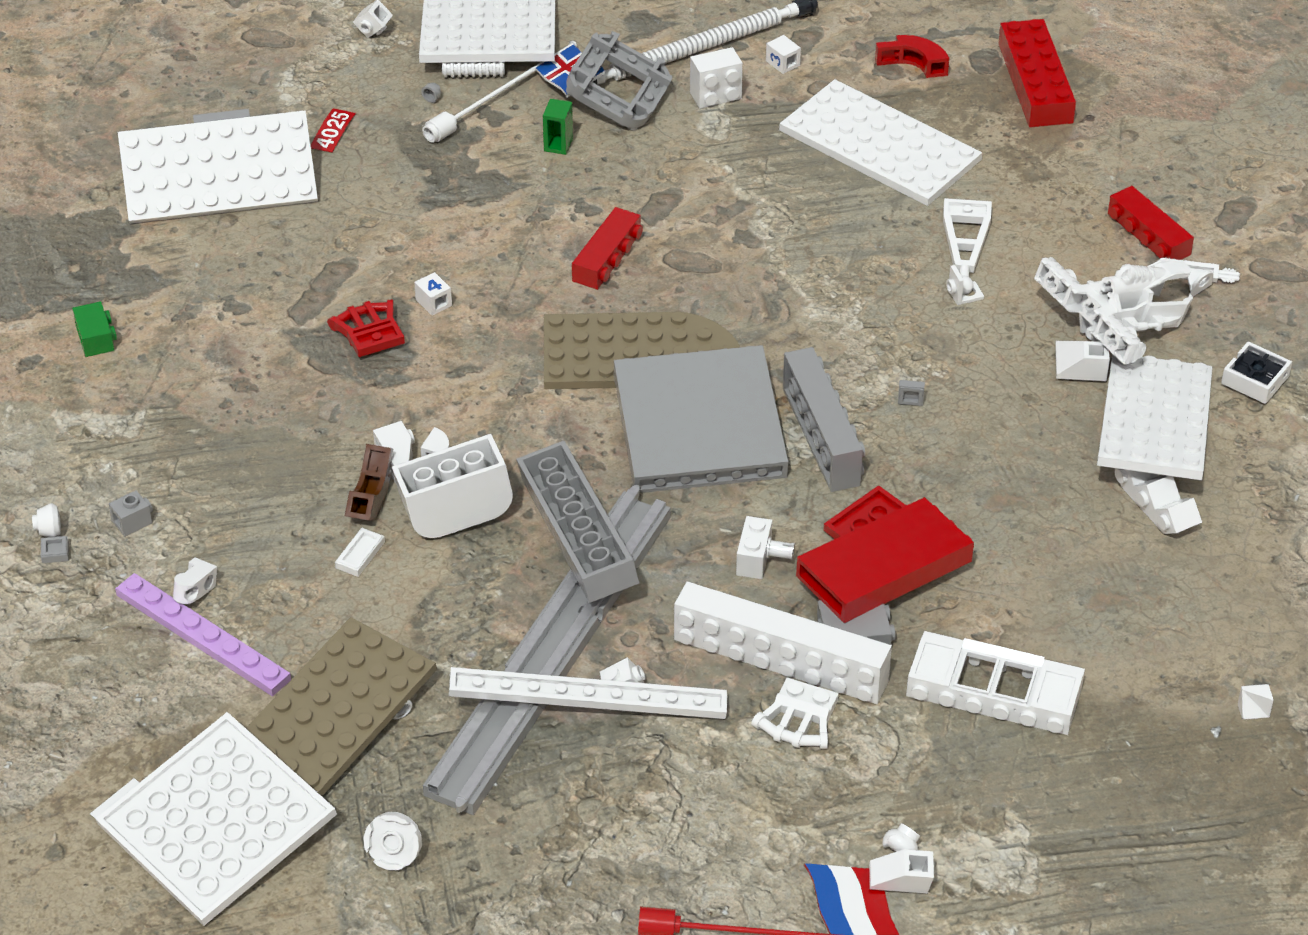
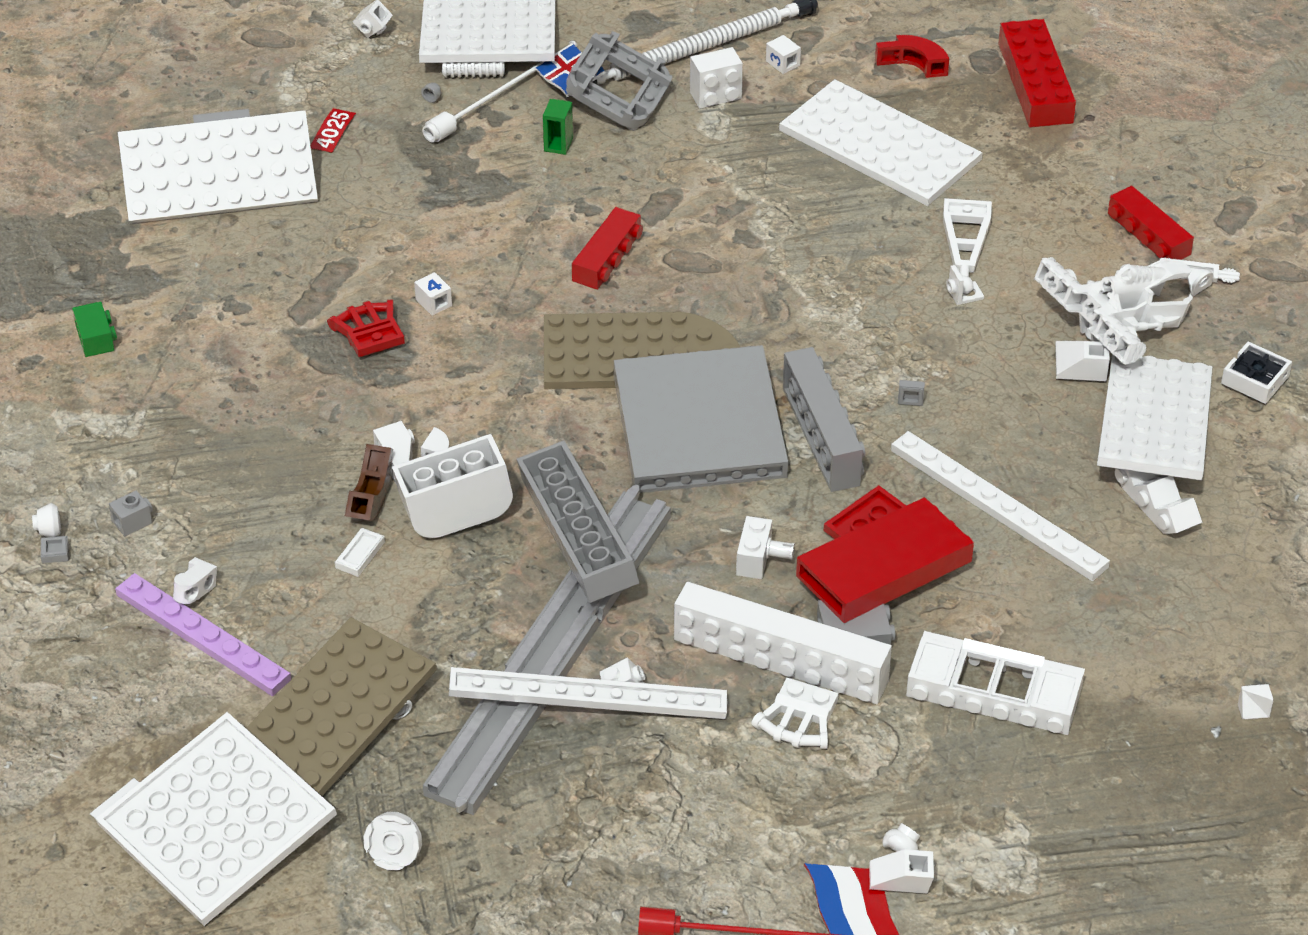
(1000, 506): none -> white plate

